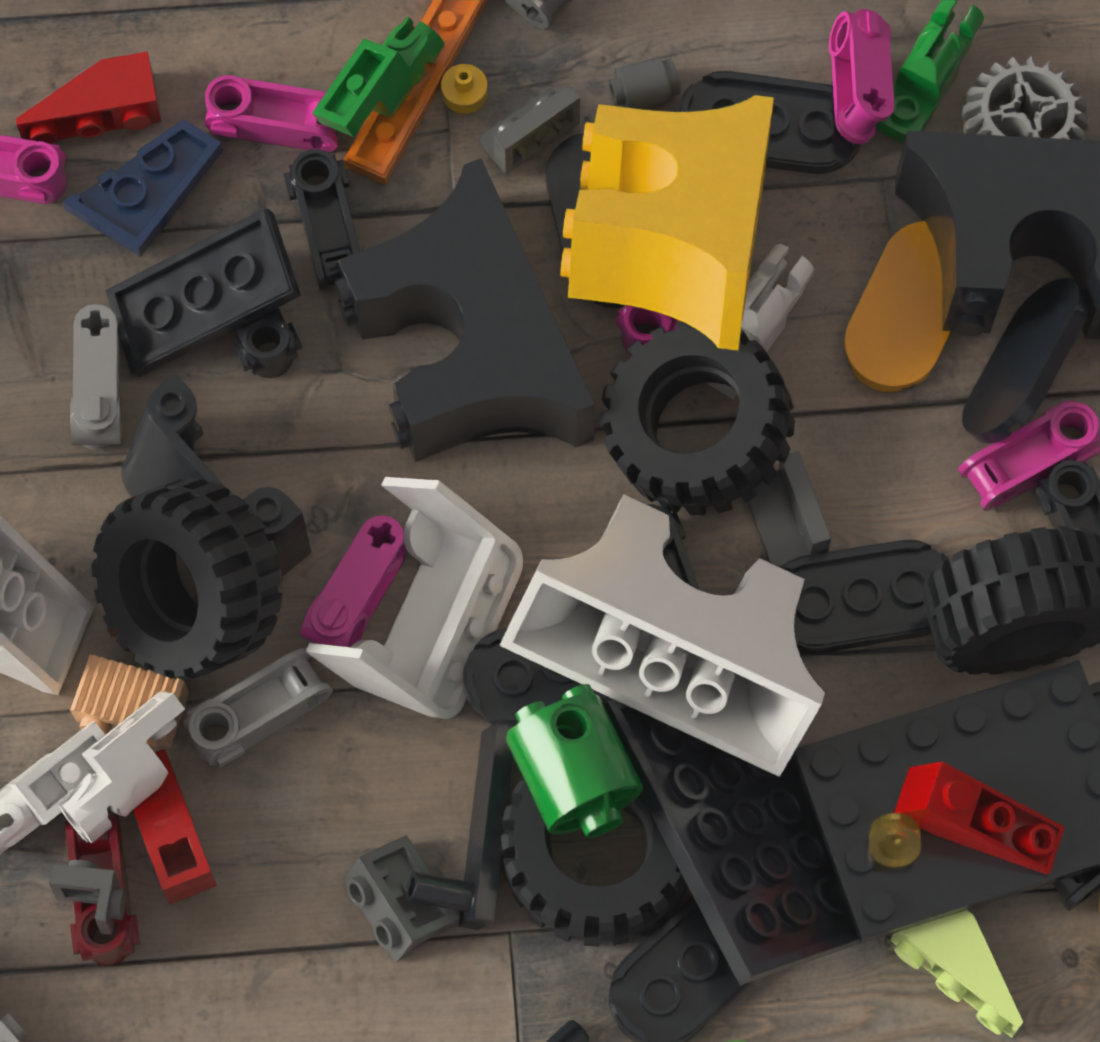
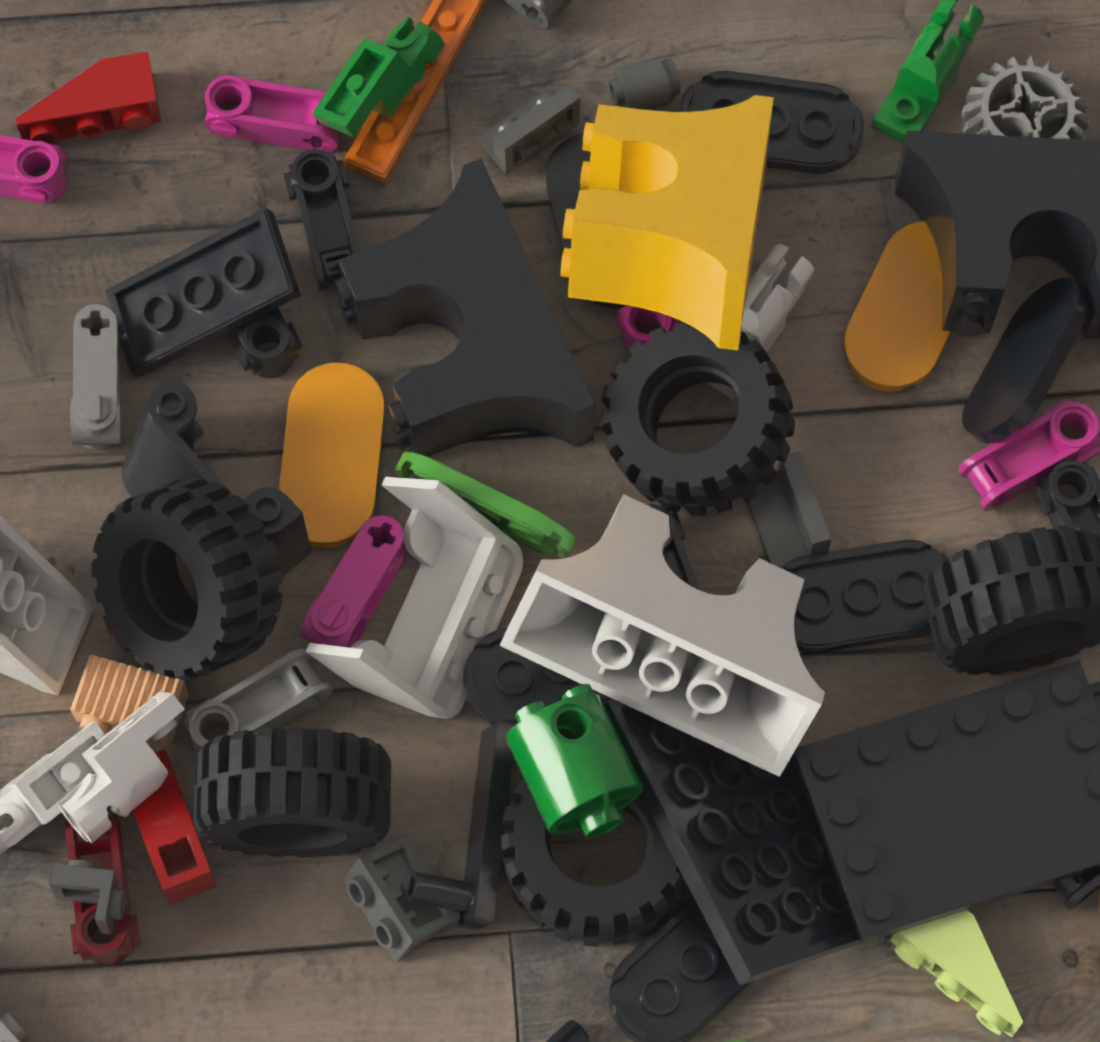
(147, 190): dark blue wing -> none
(292, 792): none -> black tyre
(333, 451): none -> light orange tile
(464, 88): yellow tile -> none
(509, 515): none -> bright green tile
(861, 73): dark pink piece -> none
(894, 840): clear yellow tile -> none
(978, 816): red slope -> none

